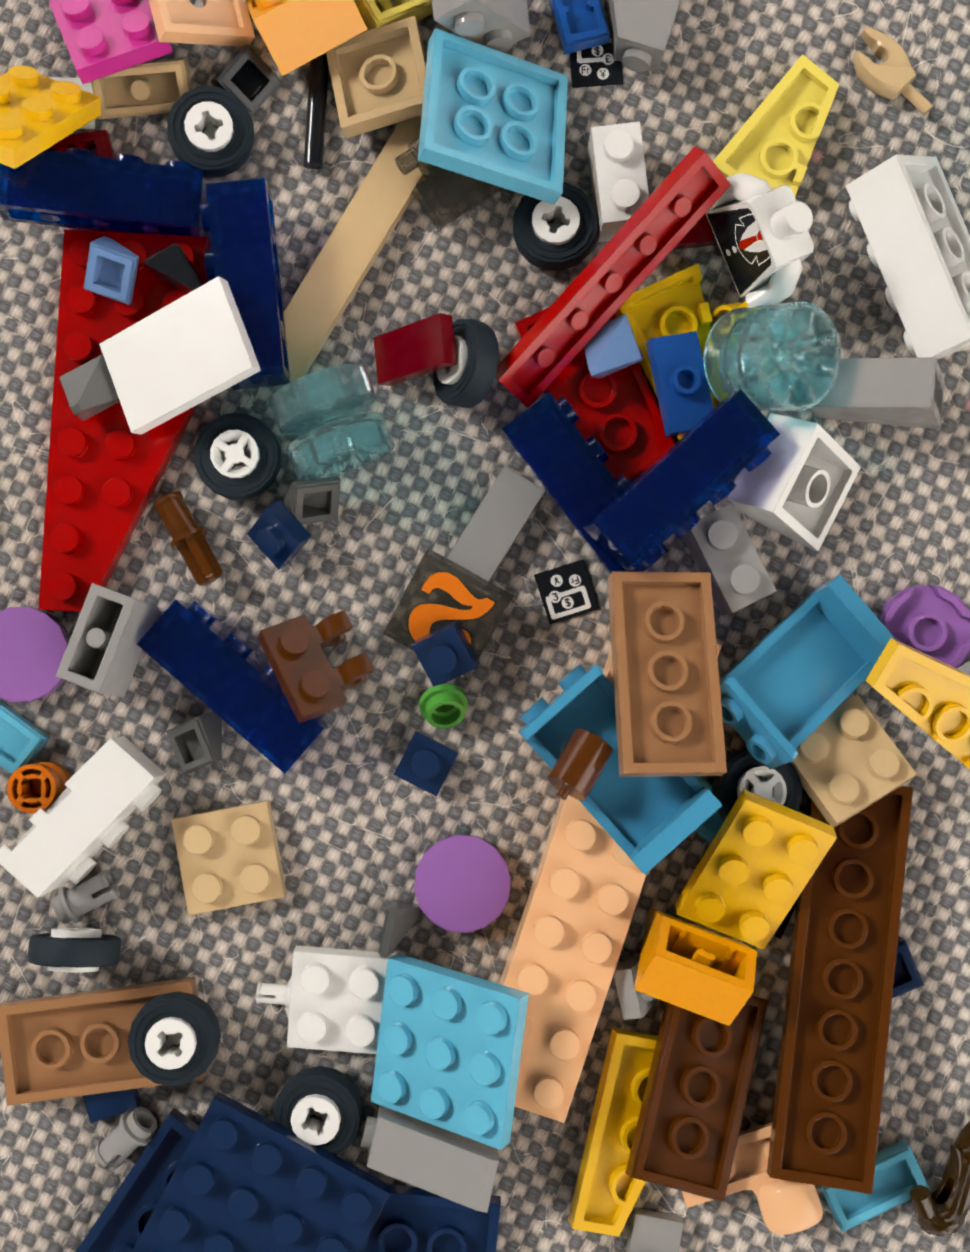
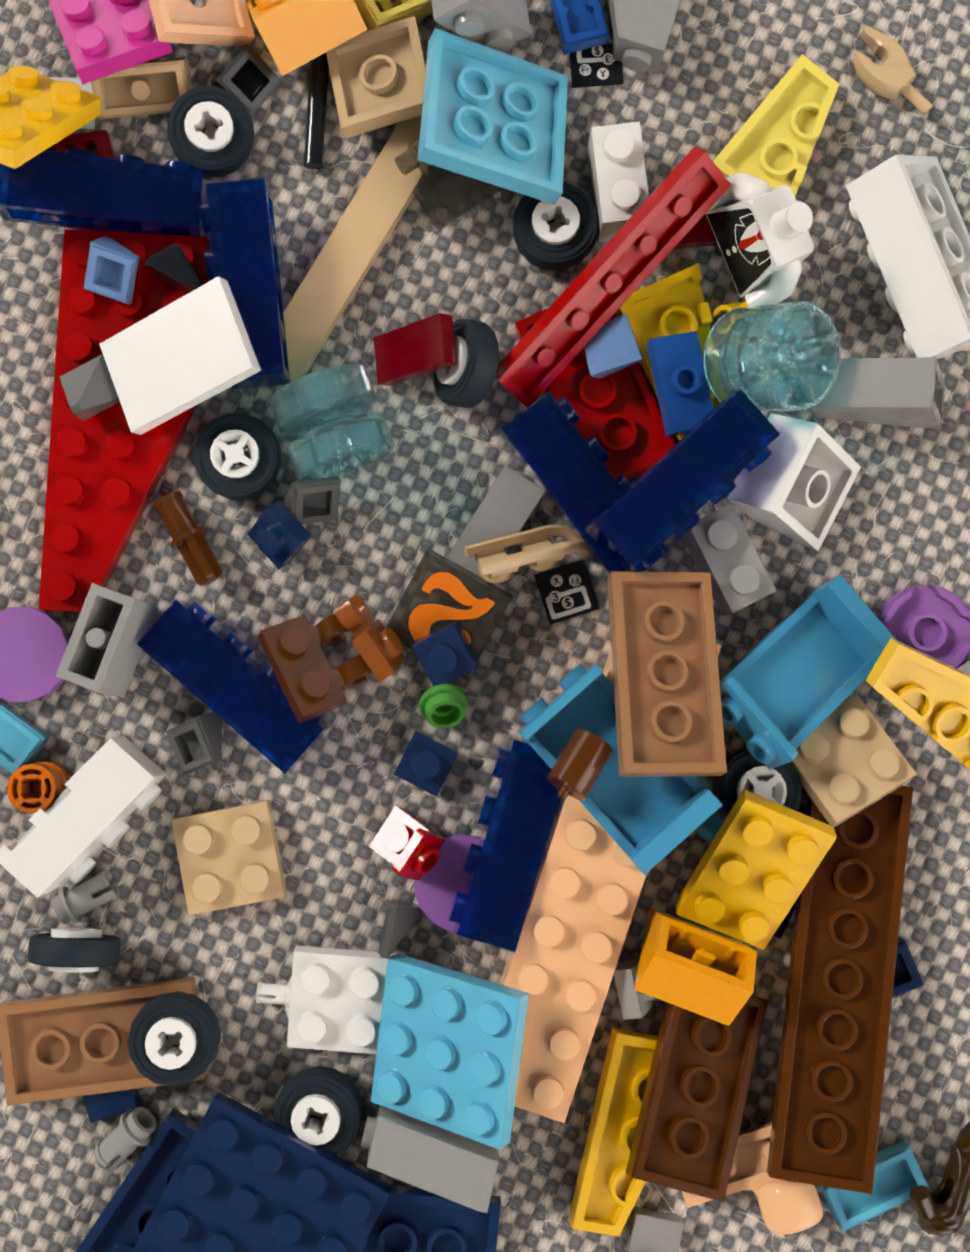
(375, 643): none -> dark orange plate
(407, 844): none -> bracket
(509, 849): none -> clear blue brick
(536, 552): none -> tan piece

